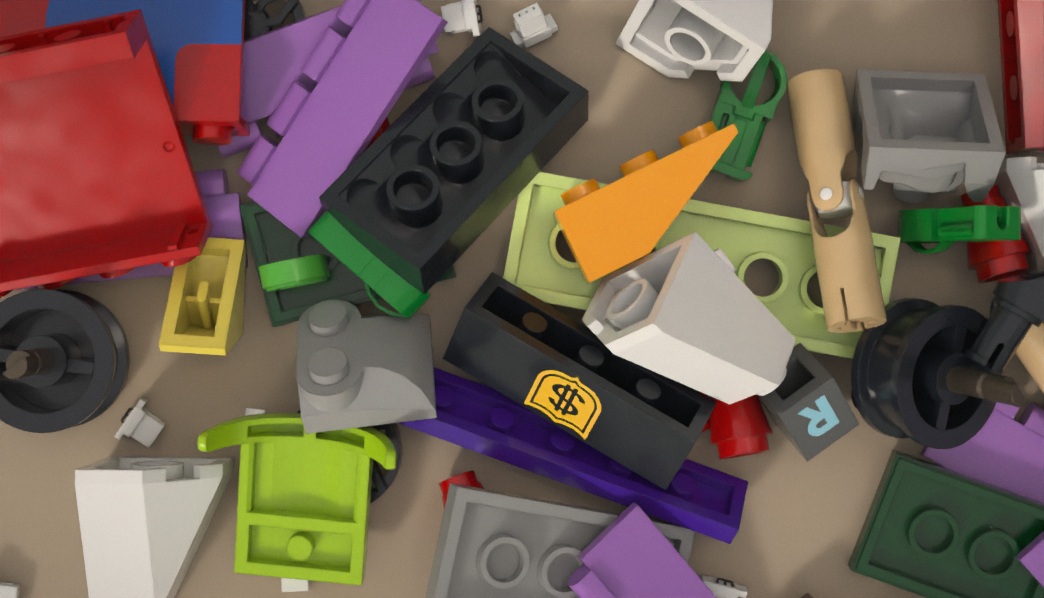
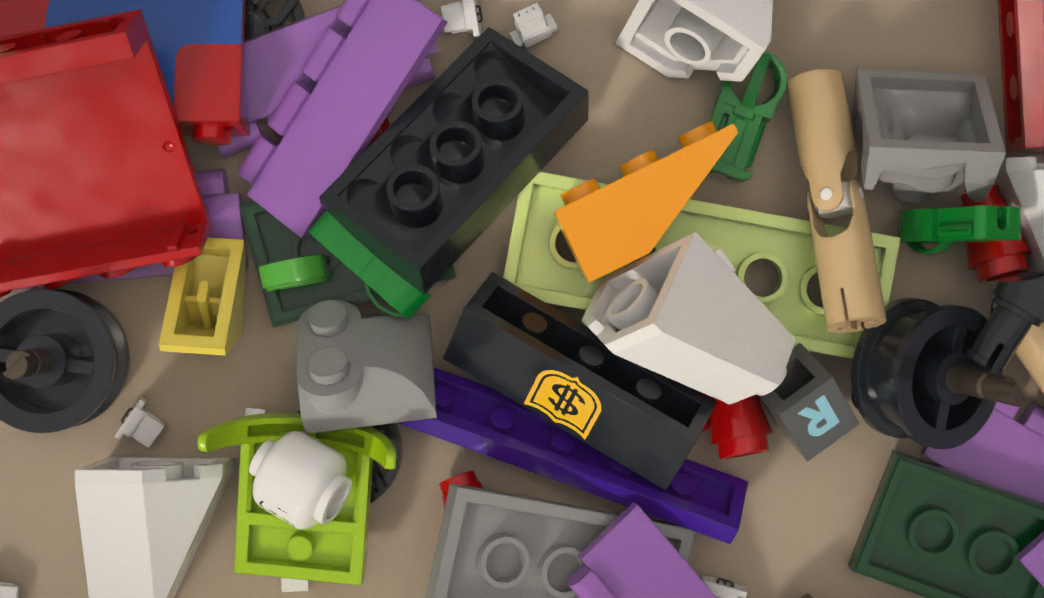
(300, 480): none -> white head

